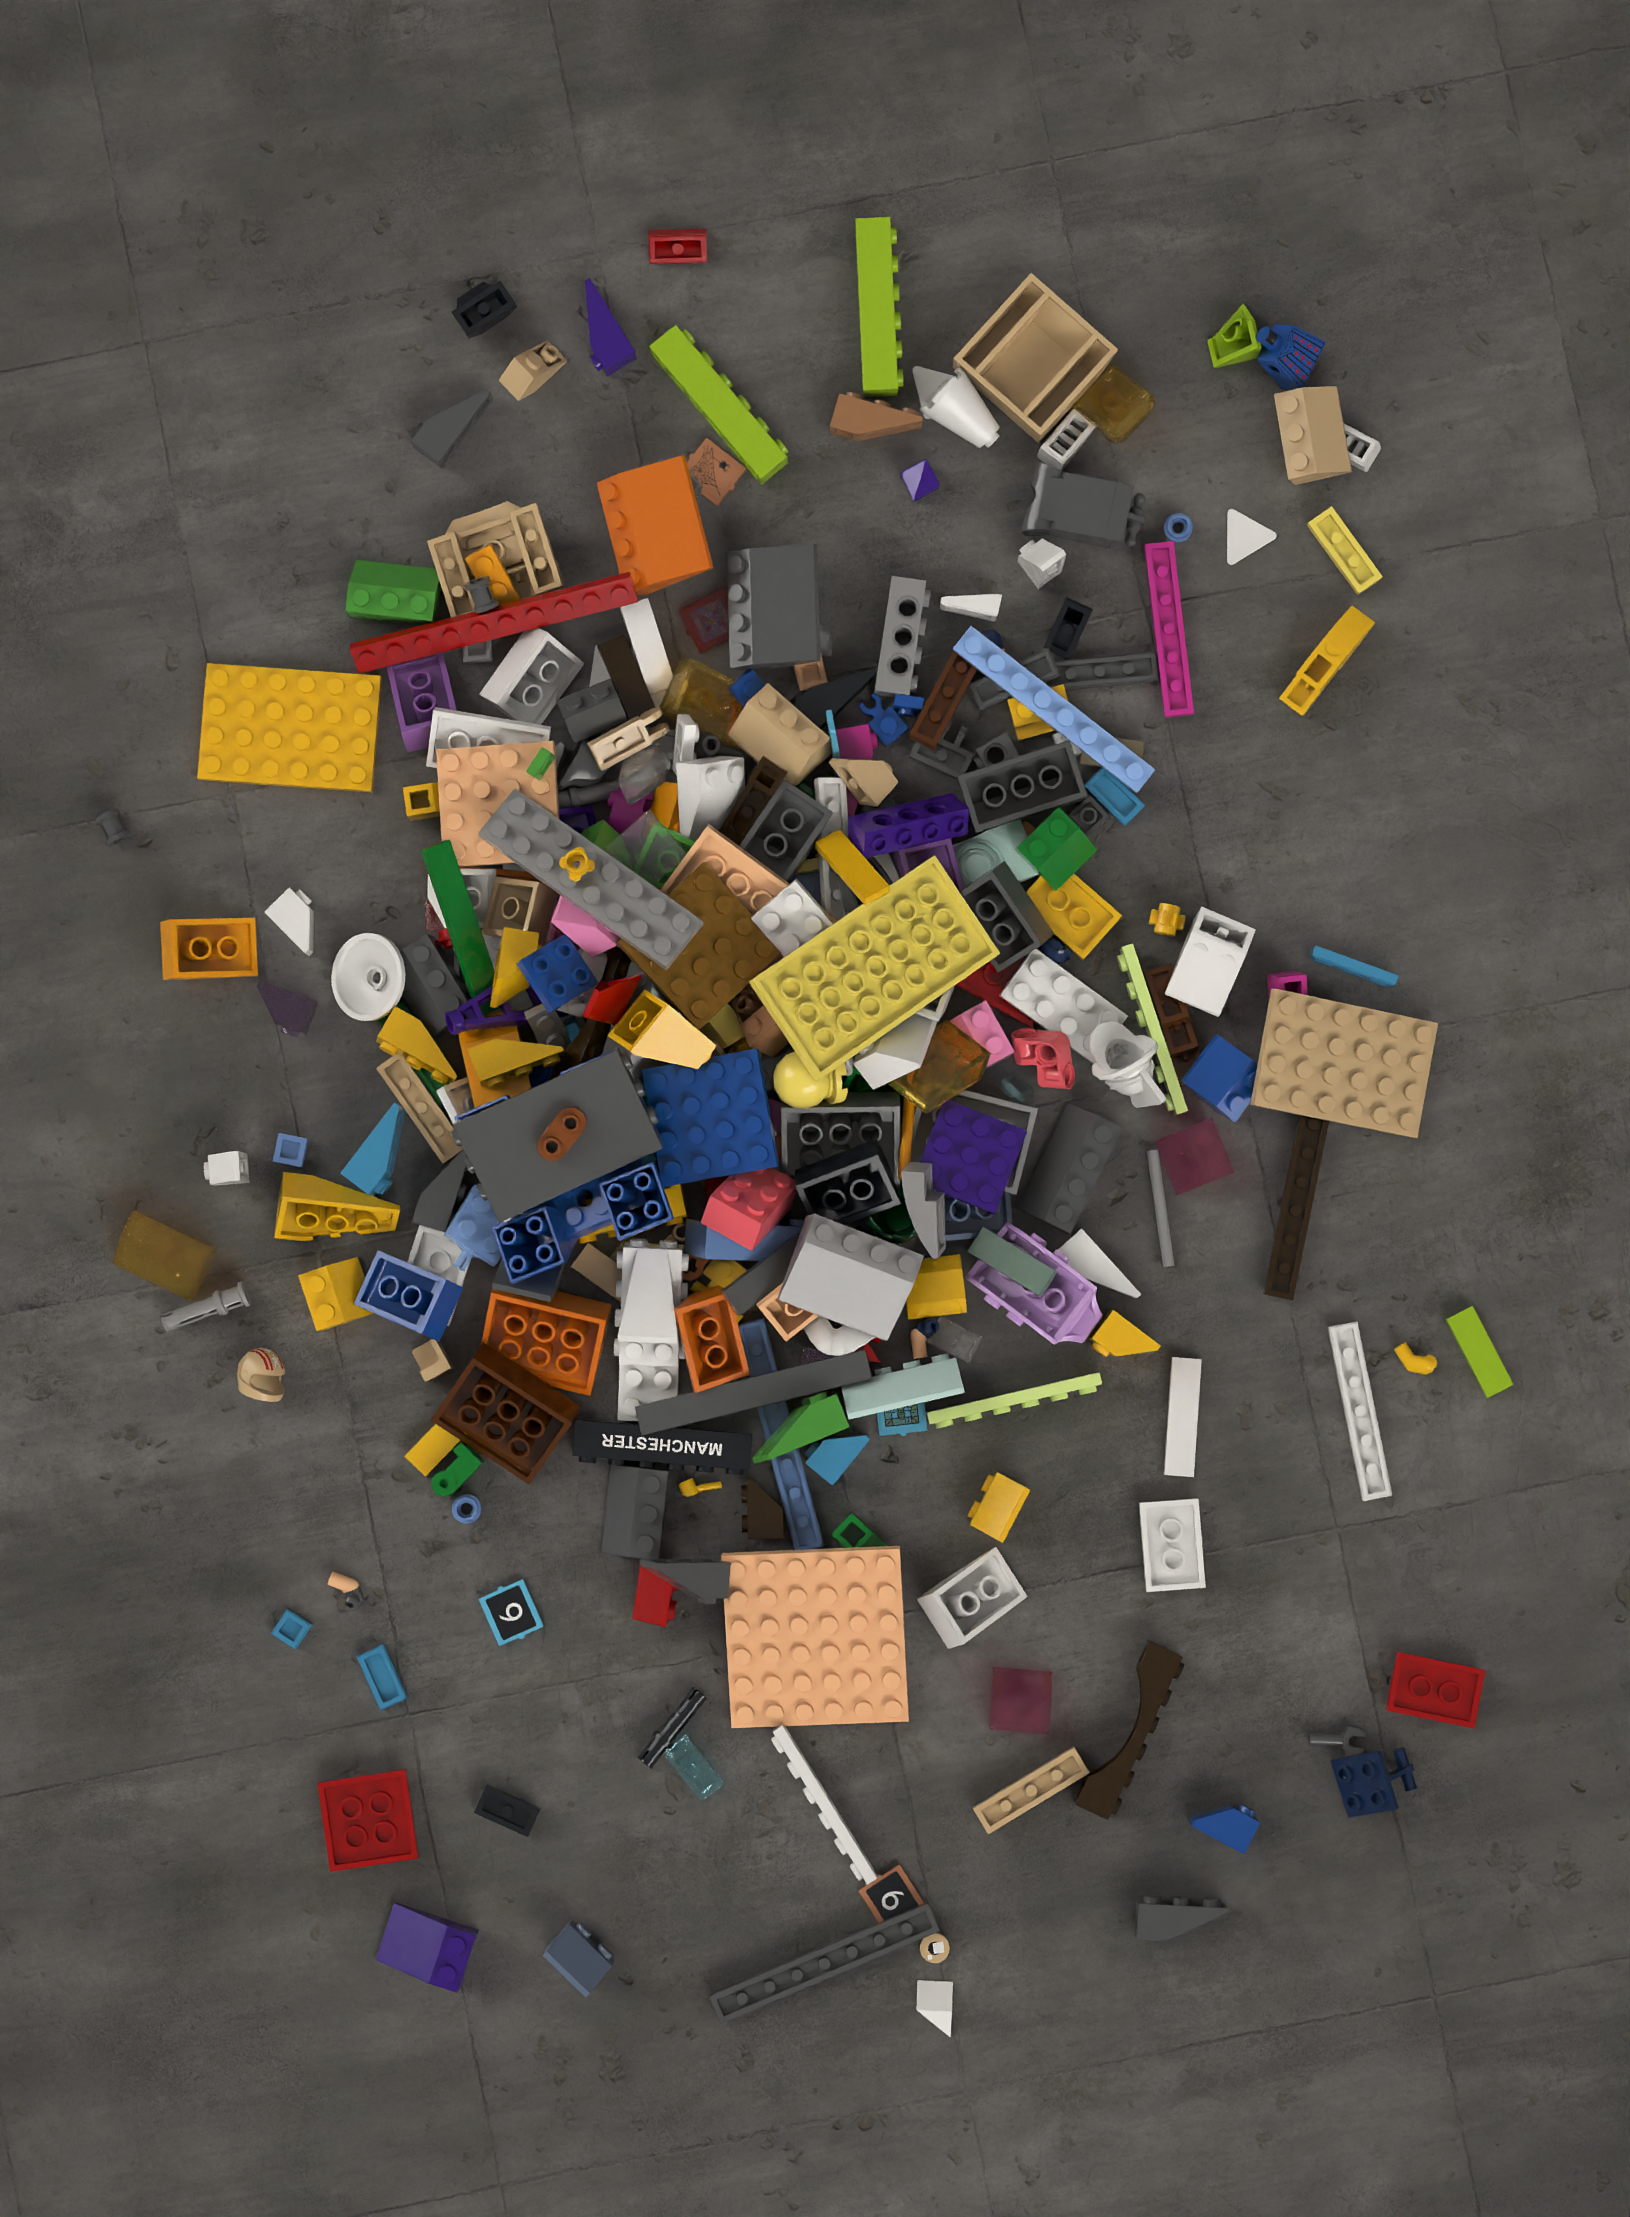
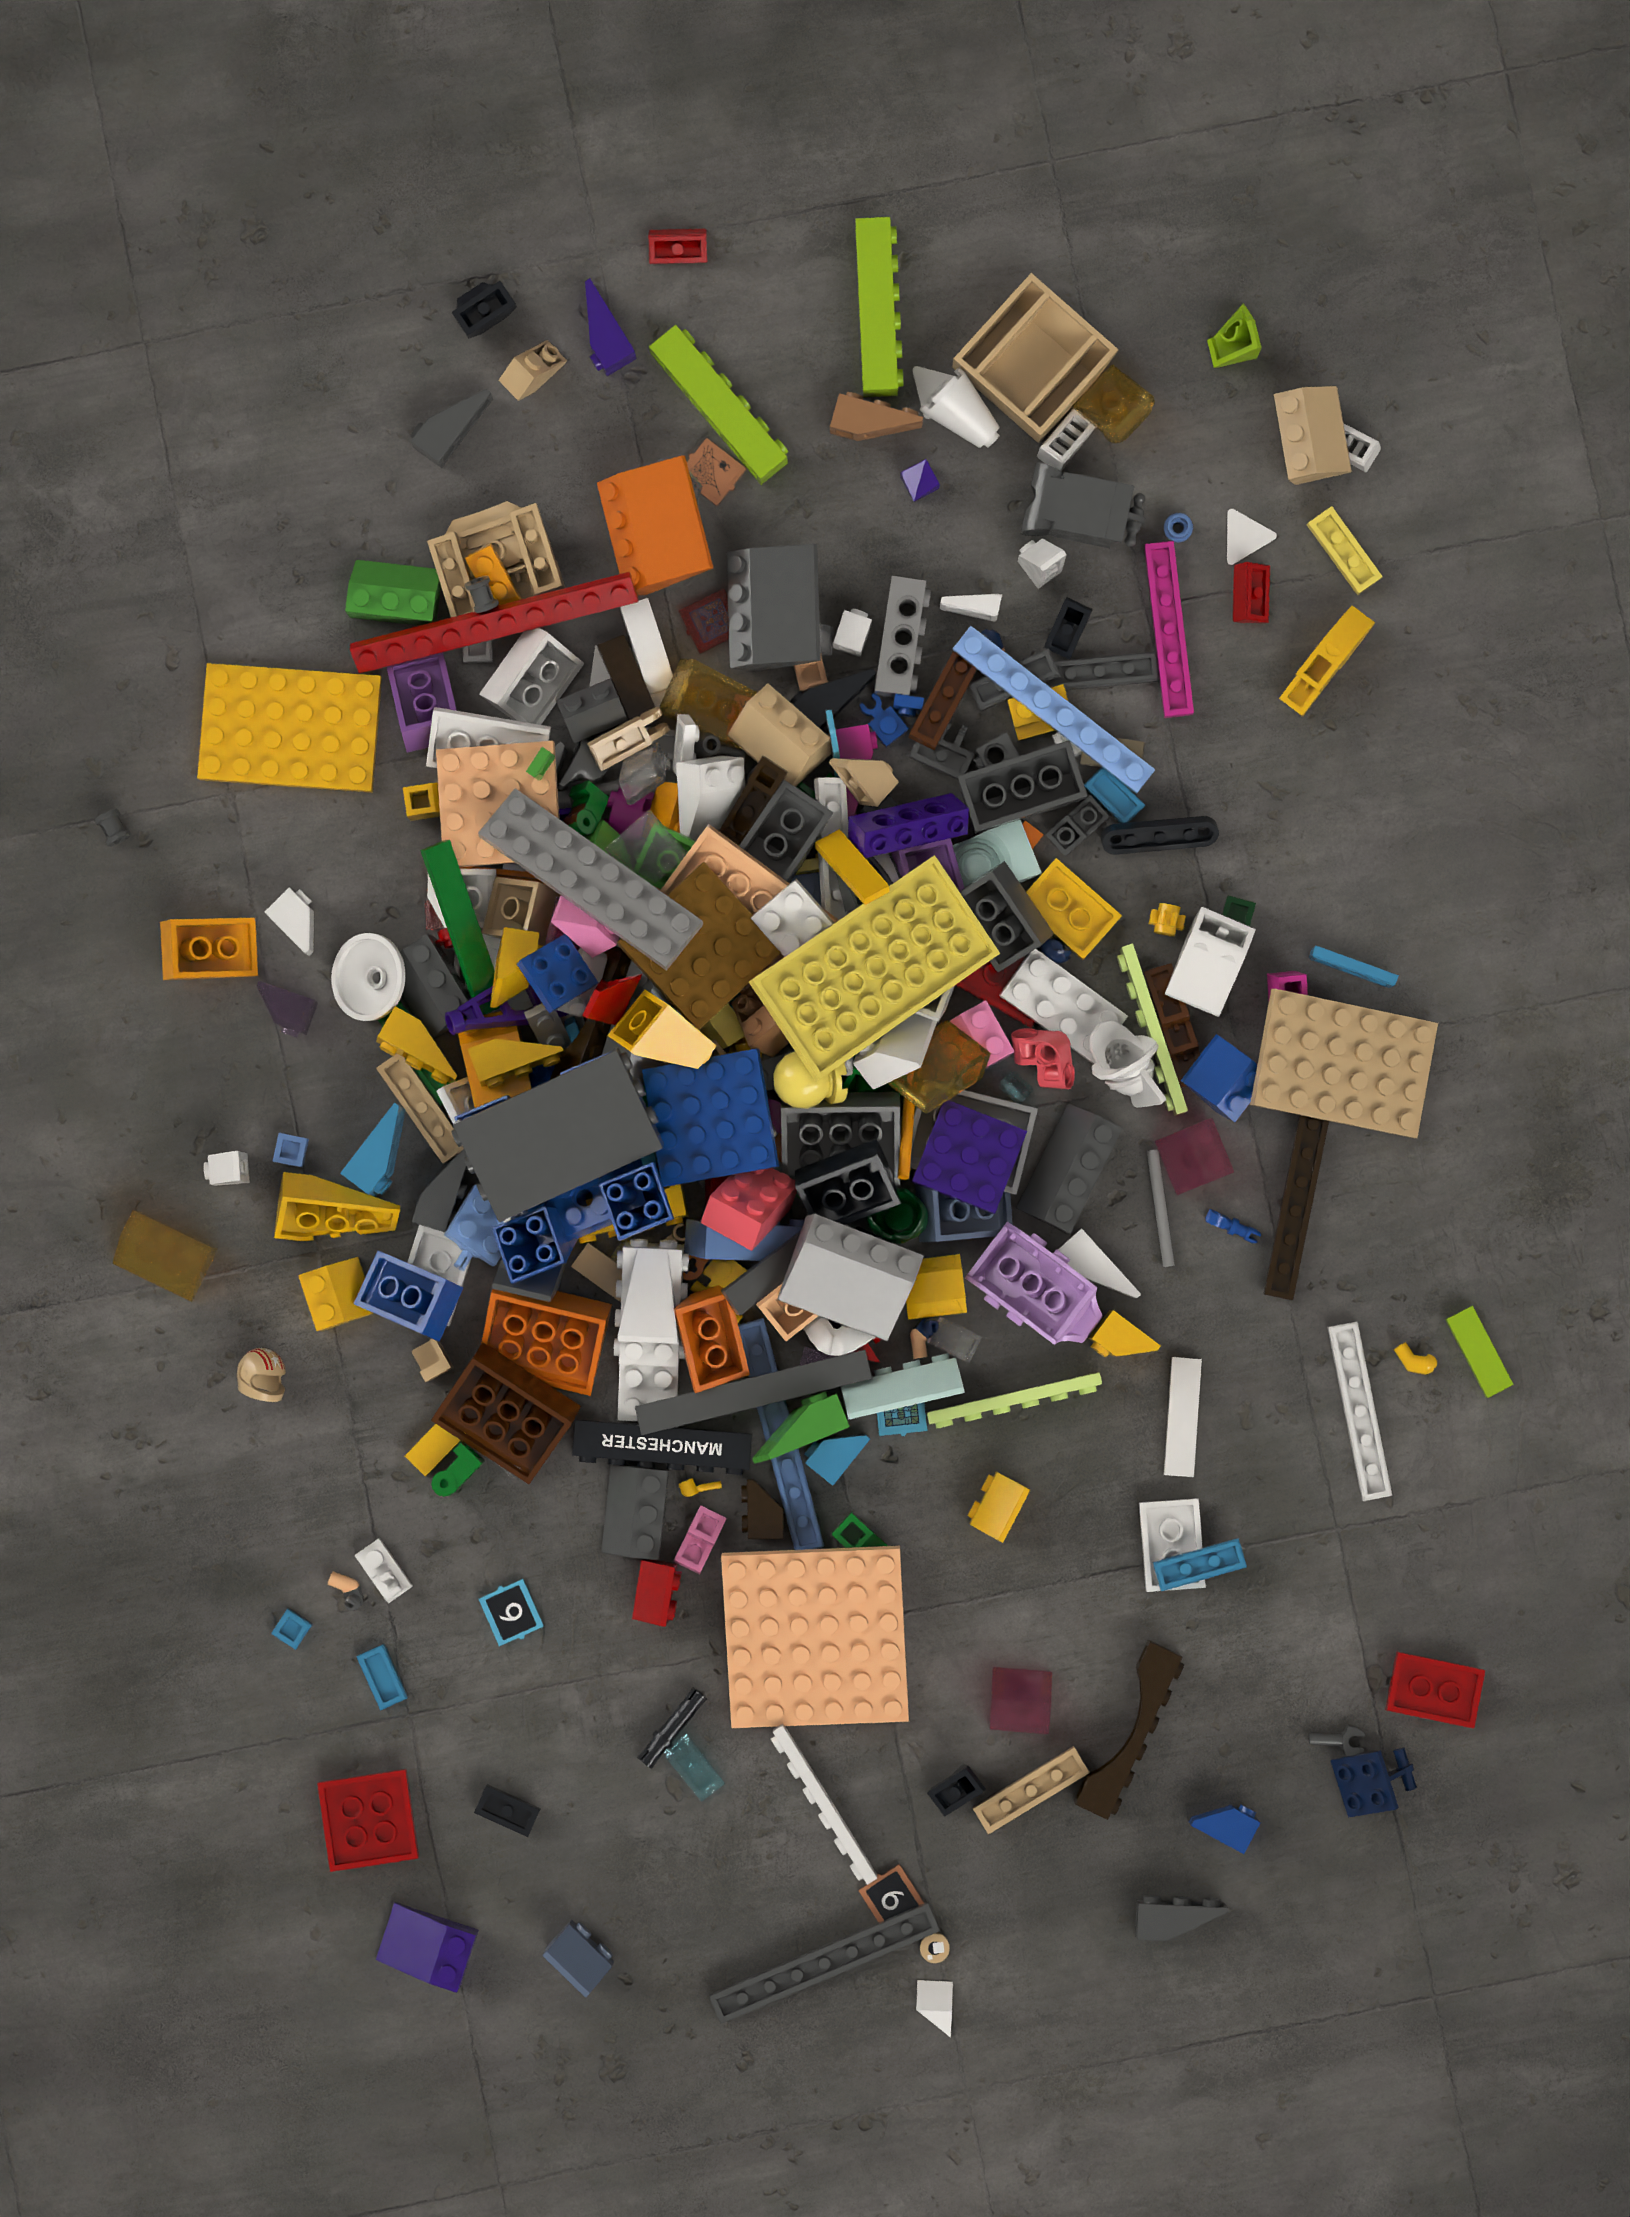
(219, 1302): light grey pin -> none
(383, 1570): none -> white plate
(457, 1508): medium blue plate -> none
(561, 1134): dark orange plate -> none
(571, 858): yellow plate -> none
(586, 808): none -> green leg
(695, 1577): dark grey slope -> none
(699, 1539): none -> bright pink slope
(746, 686): blue plate -> none
(852, 632): none -> white brick
(925, 1206): light grey slope -> none
(956, 1790): none -> black slope
(972, 1598): white slope -> none
(1012, 1262): sand green tile -> none
(1056, 849): green slope -> none
(1159, 835): none -> black plate
(1199, 1564): none -> dark azure tile
(1232, 1226): none -> blue piece
(1238, 910): none -> dark green plate
(1251, 593): none -> red slope
(1288, 354): blue torso -> none

